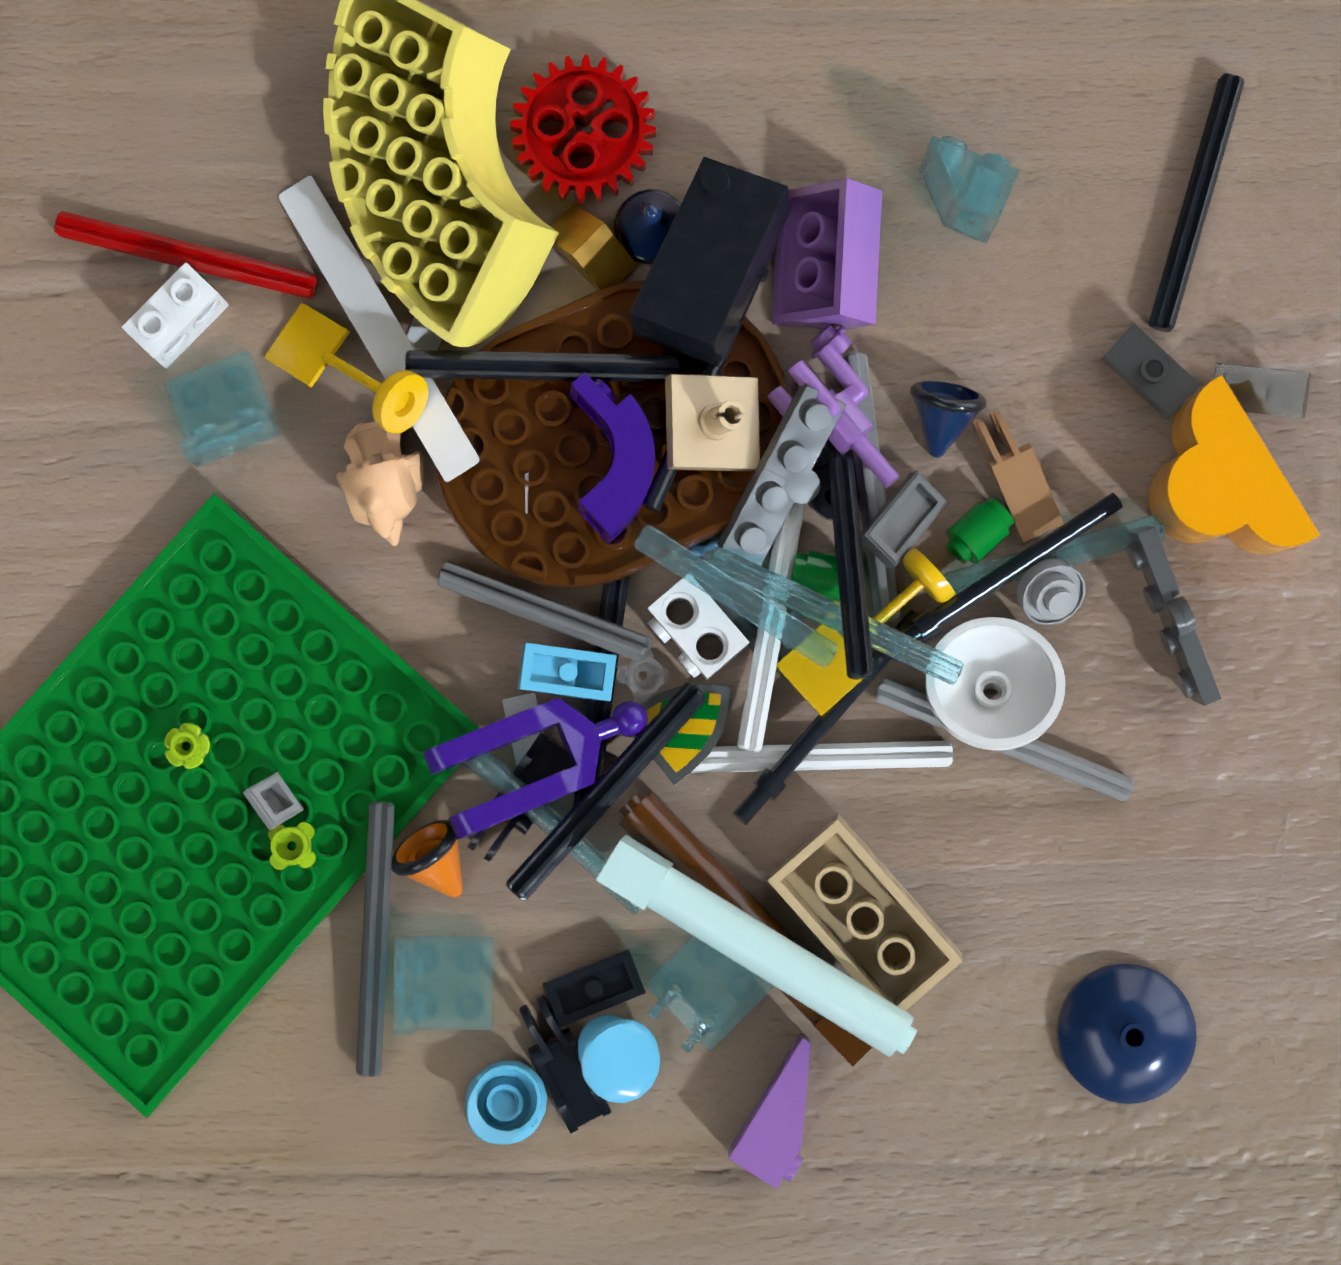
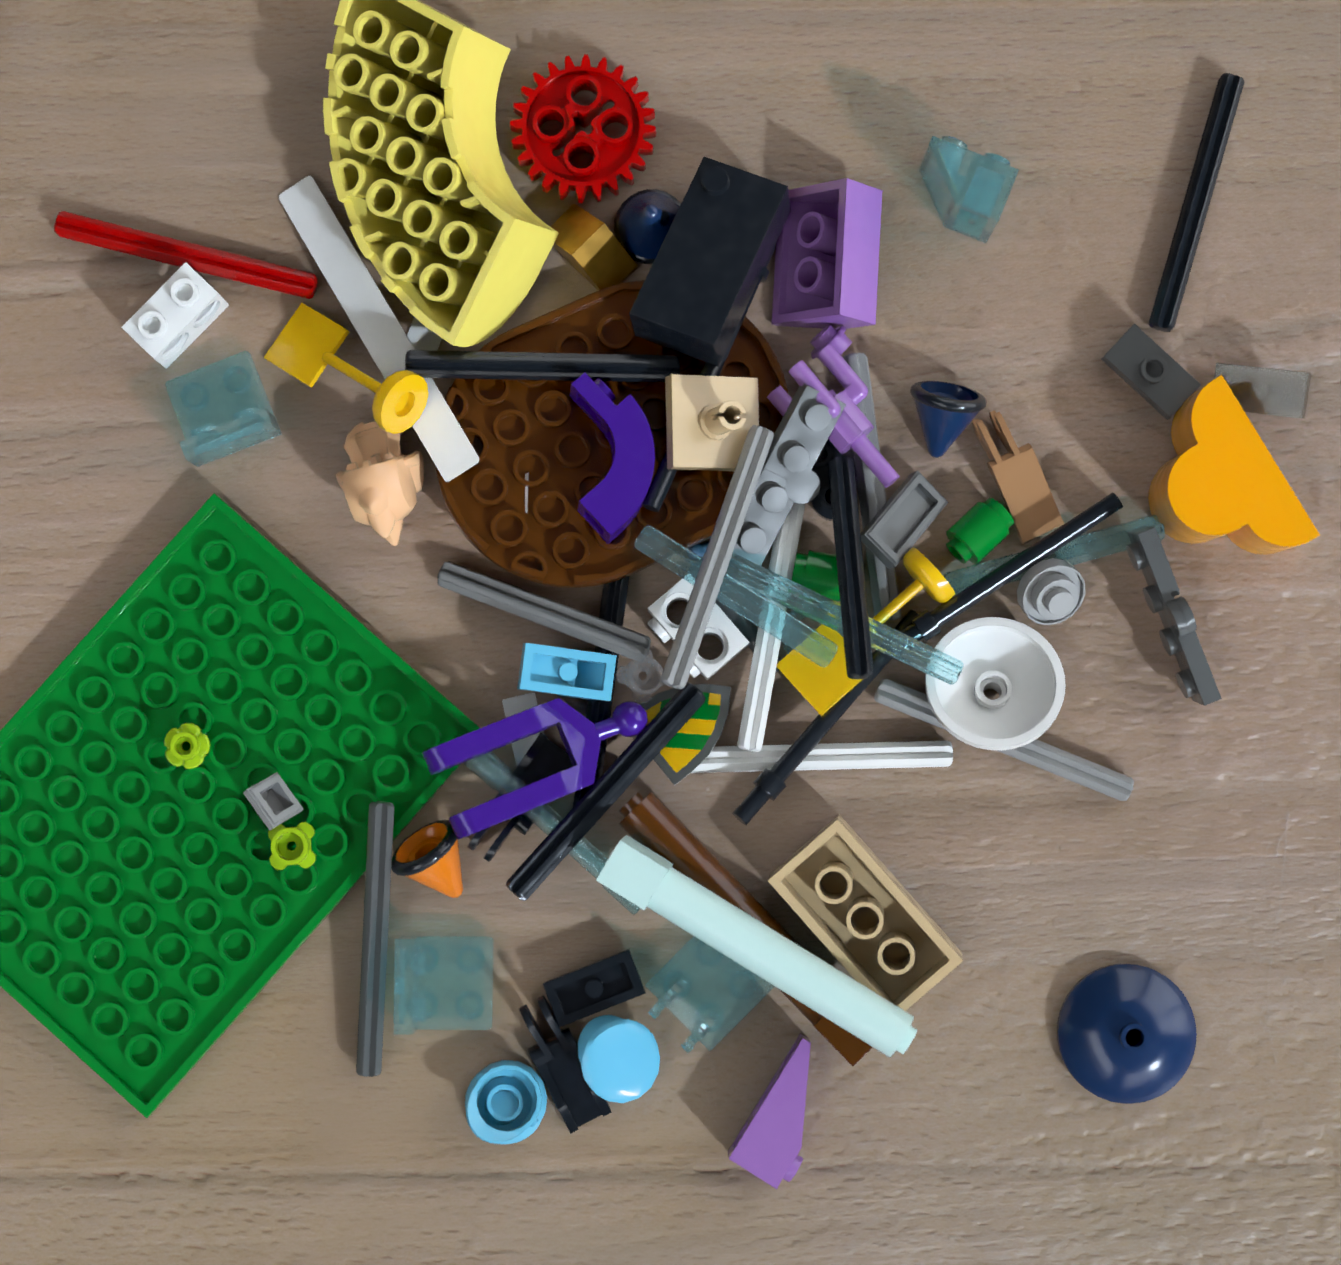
(717, 557): none -> light grey axle

